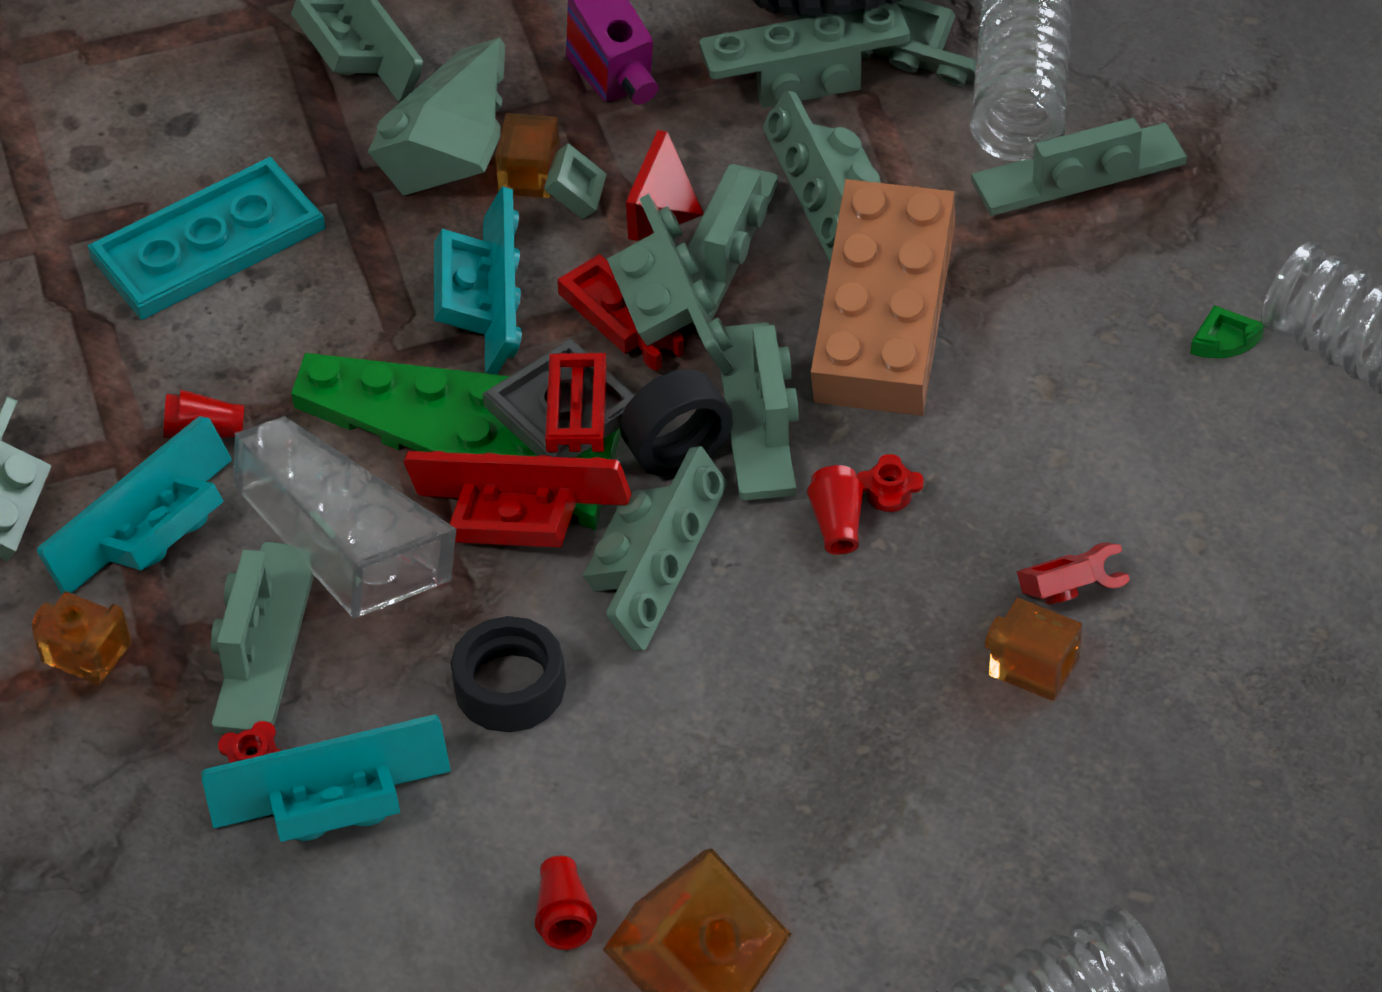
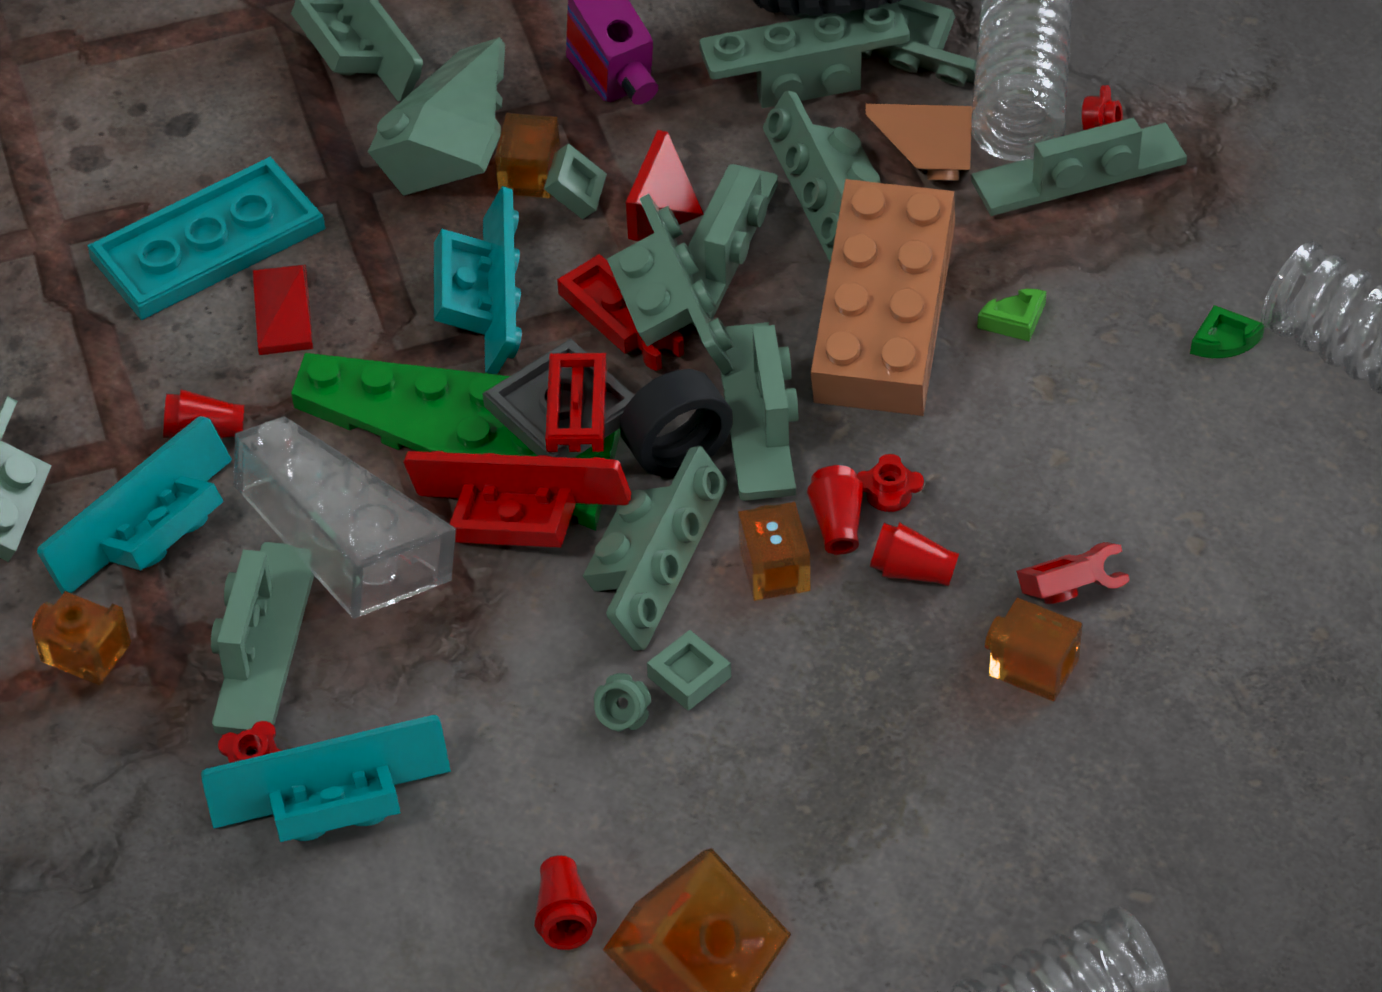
(282, 309): none -> red slope
(503, 638): black tyre -> none
(609, 710): none -> sand green plate
(689, 670): none -> sand green plate
(774, 551): none -> clear orange brick
(911, 556): none -> red cone
(928, 135): none -> nougat slope
(1013, 315): none -> bright green tile
(1101, 109): none -> red plate

